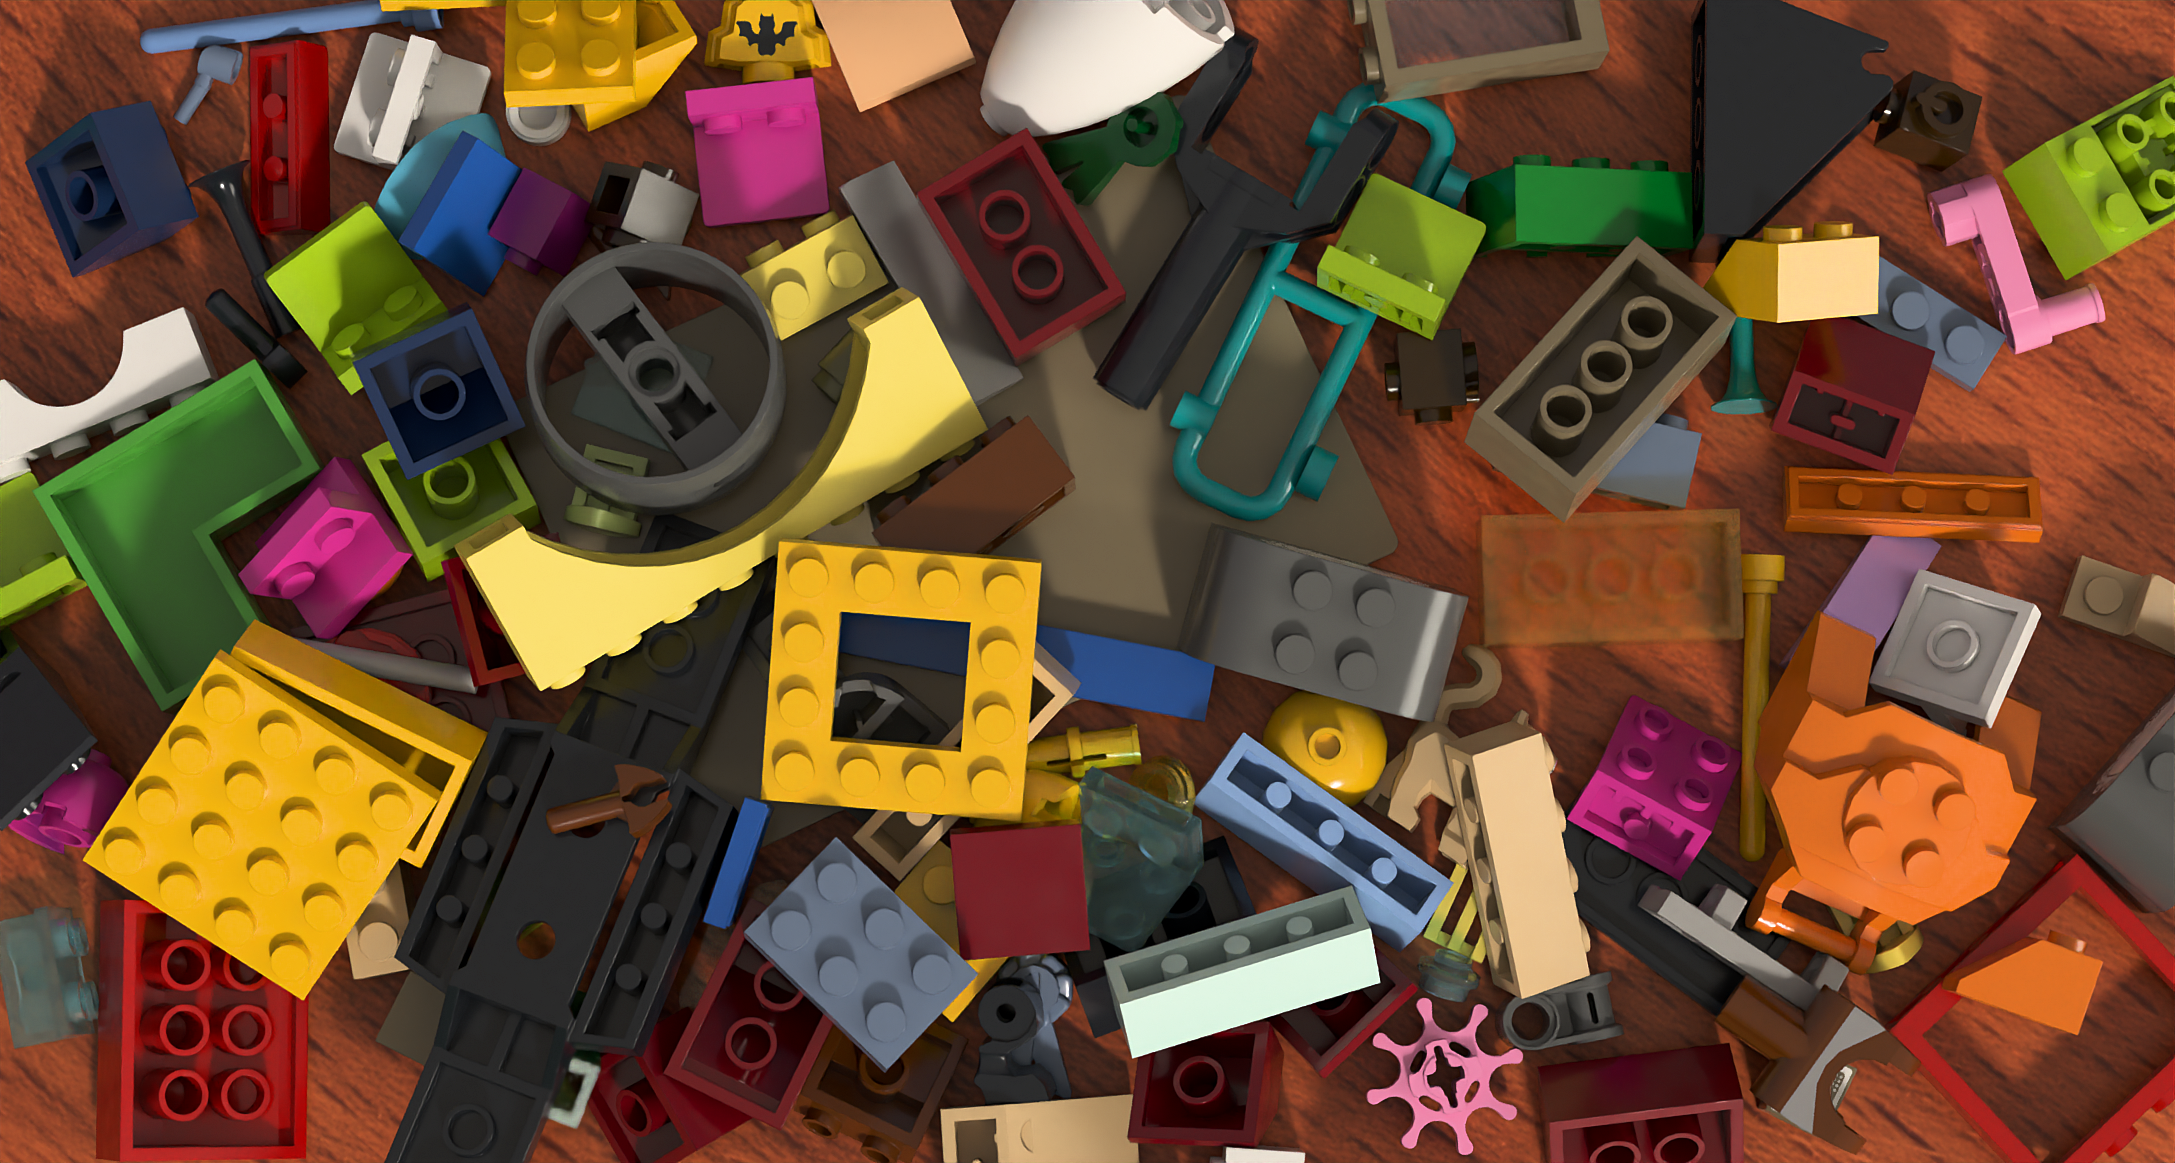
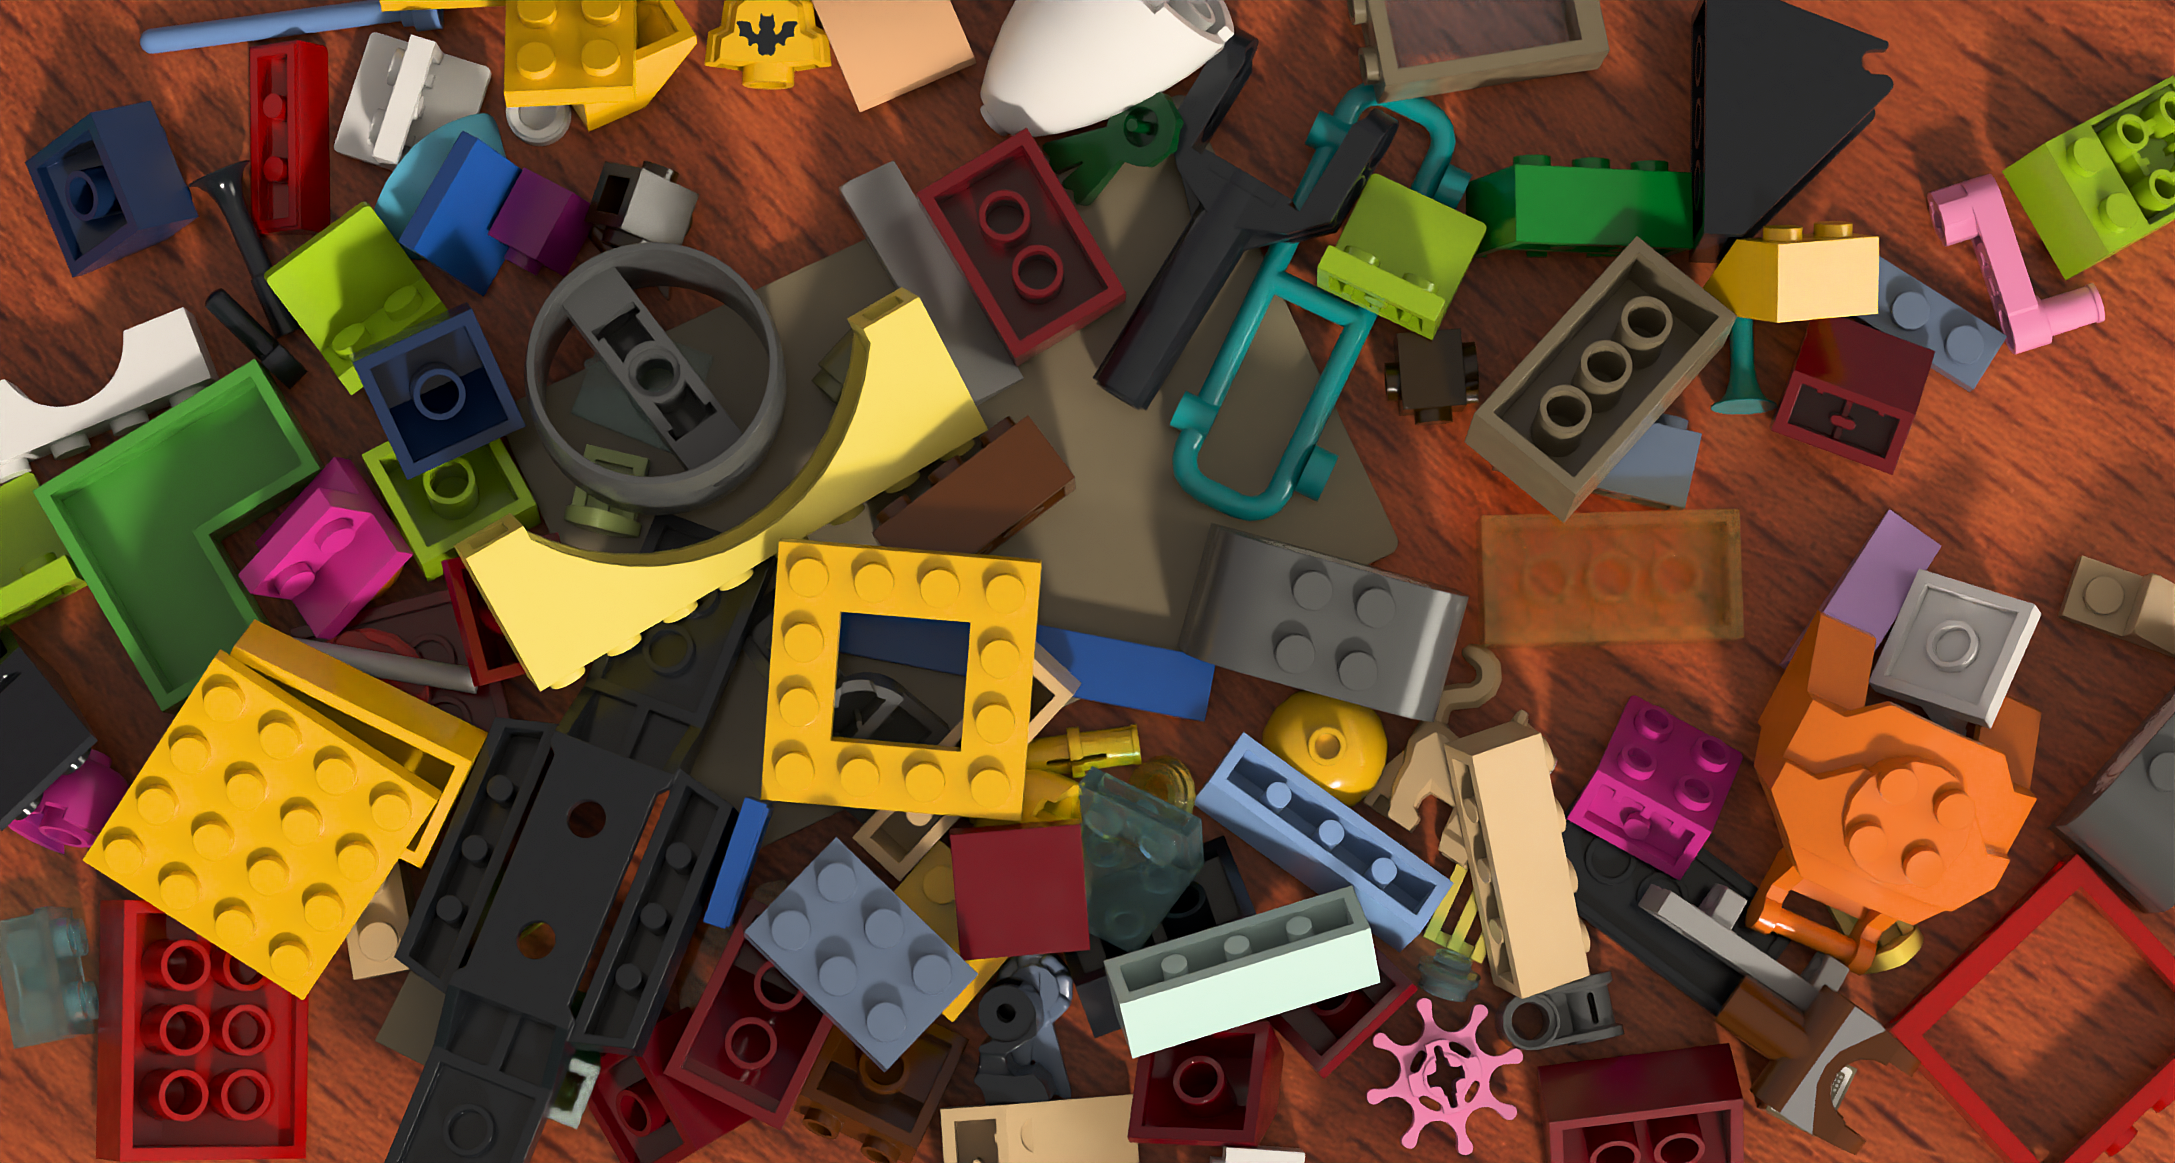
(214, 63): sand blue hand -> none
(614, 805): reddish brown bar -> none
(759, 152): dark pink bracket -> none
(814, 274): light yellow bracket -> none
(1759, 581): yellow piece -> none
(1912, 504): orange tile -> none
(1927, 121): dark brown brick -> none
(2033, 980): orange slope -> none

